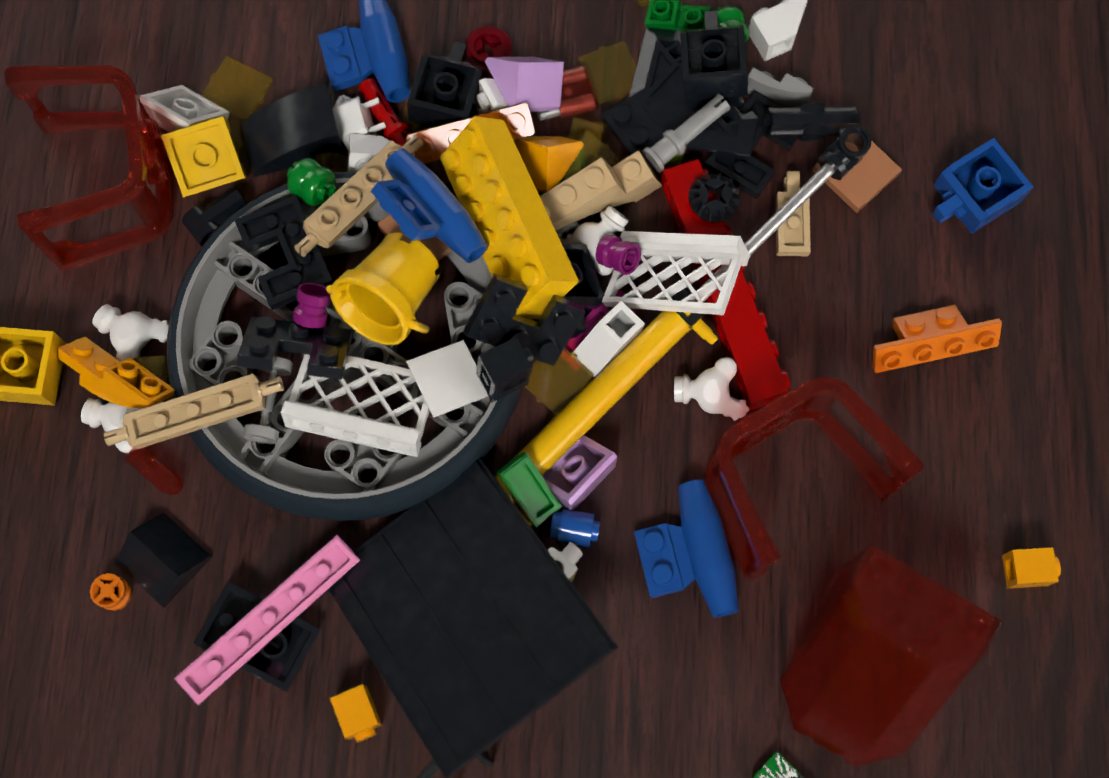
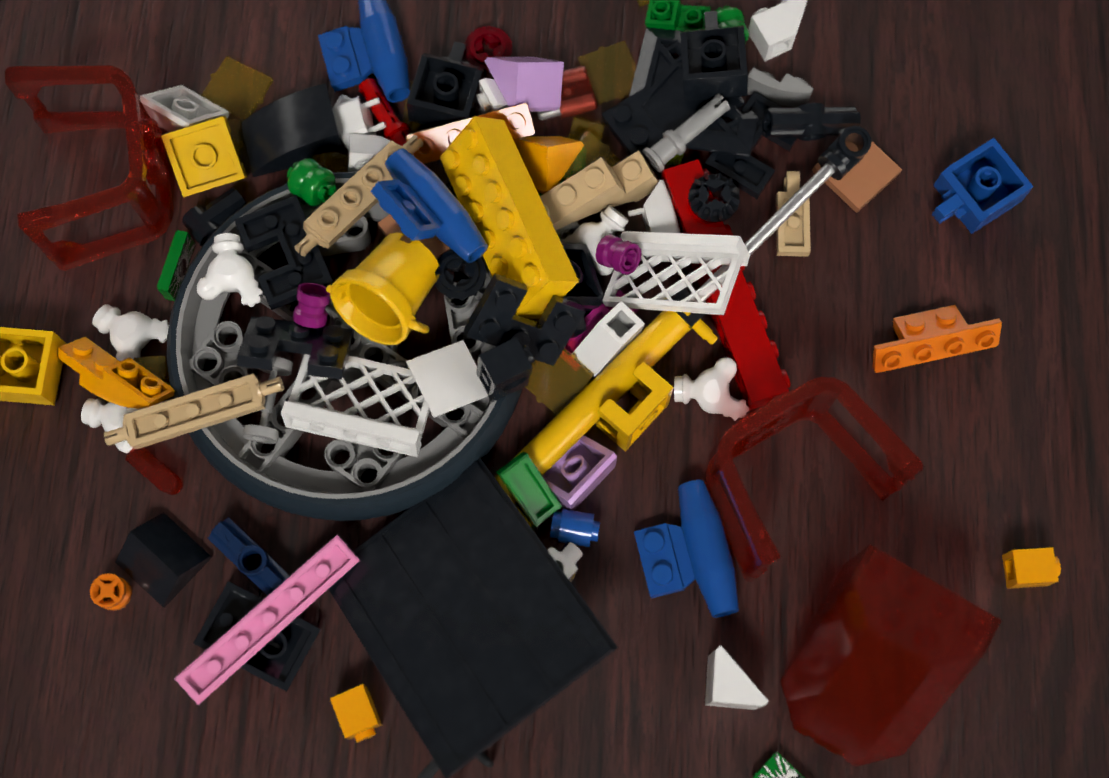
(176, 264): none -> green tile
(230, 272): none -> white animal
(240, 548): none -> dark blue piece
(465, 288): none -> black gear
(653, 398): none -> yellow panel
(658, 211): none -> white piece
(729, 684): none -> white slope

